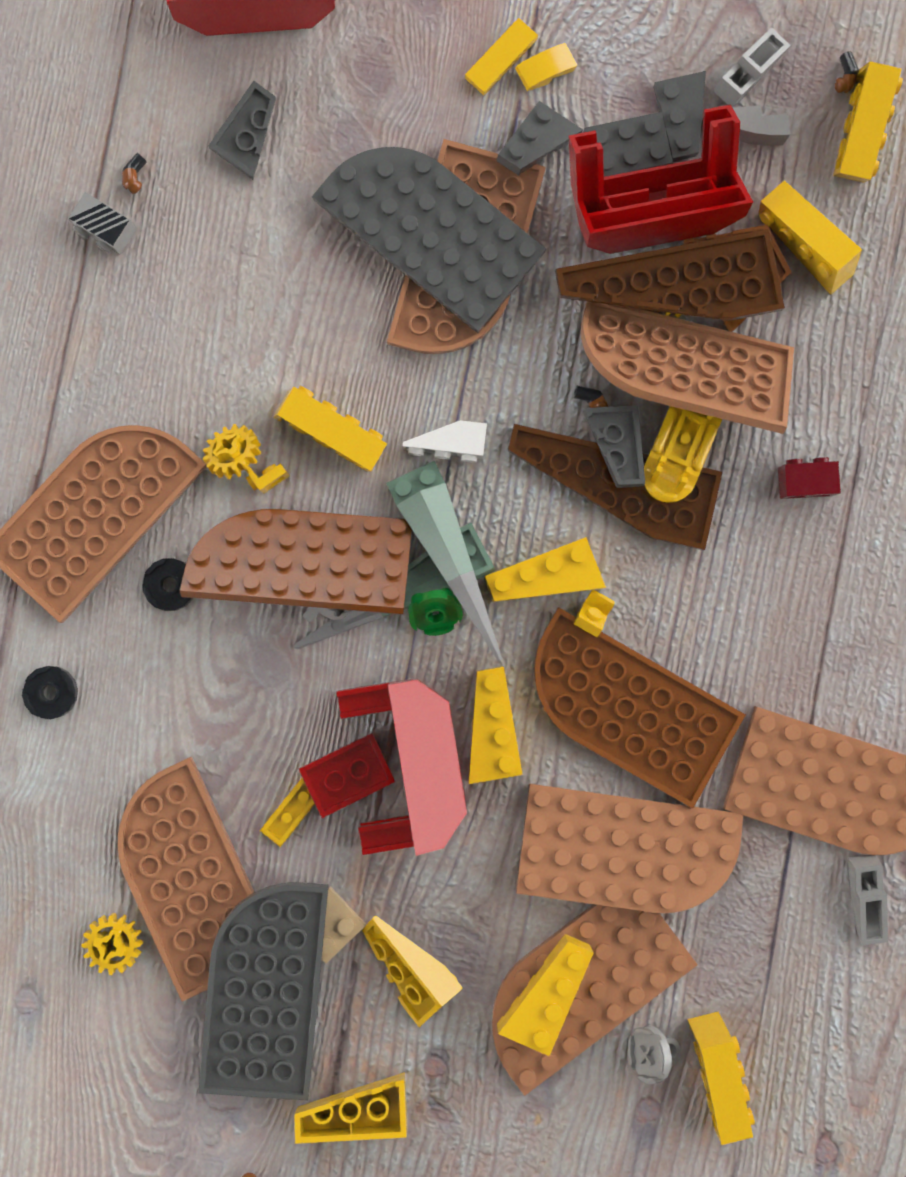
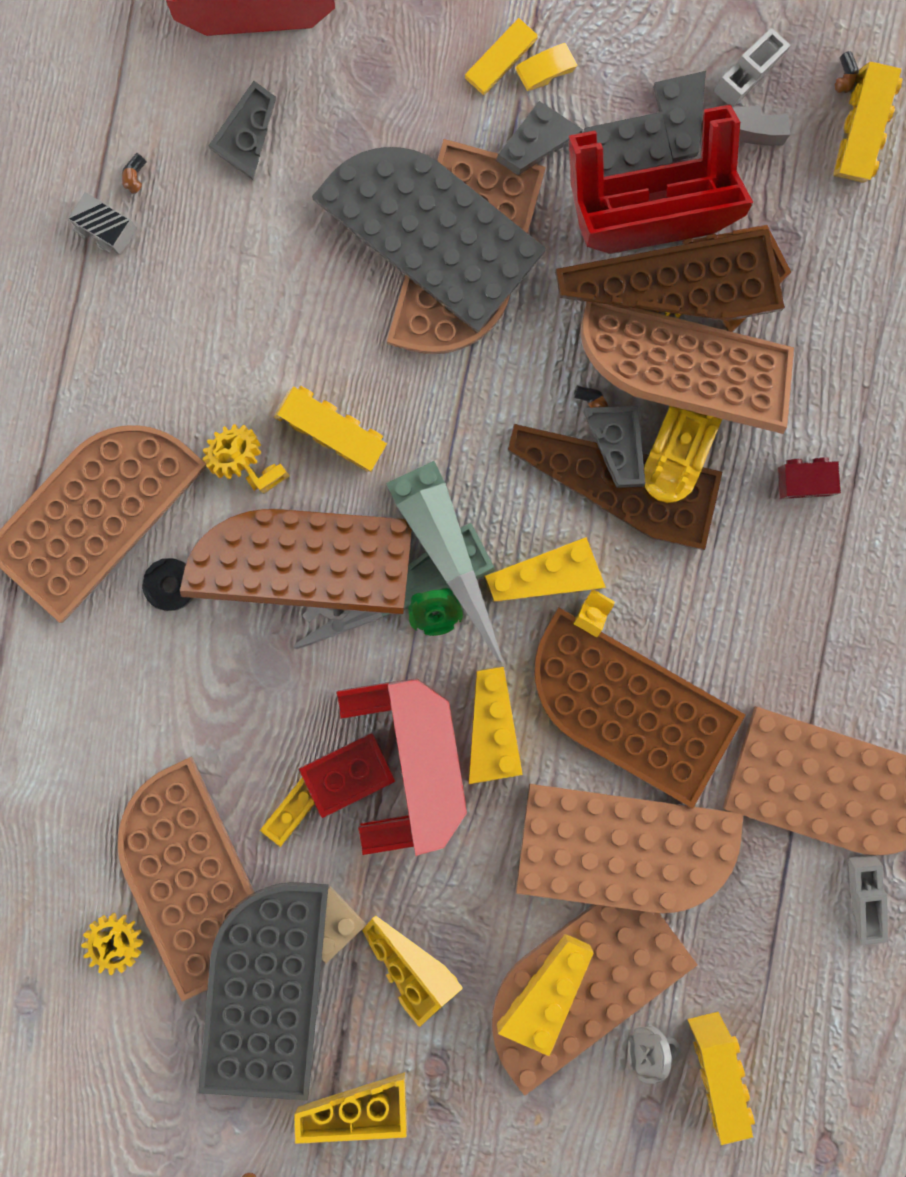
(65, 689): black tile -> none
(456, 439): white slope -> none
(810, 236): yellow wedge -> none

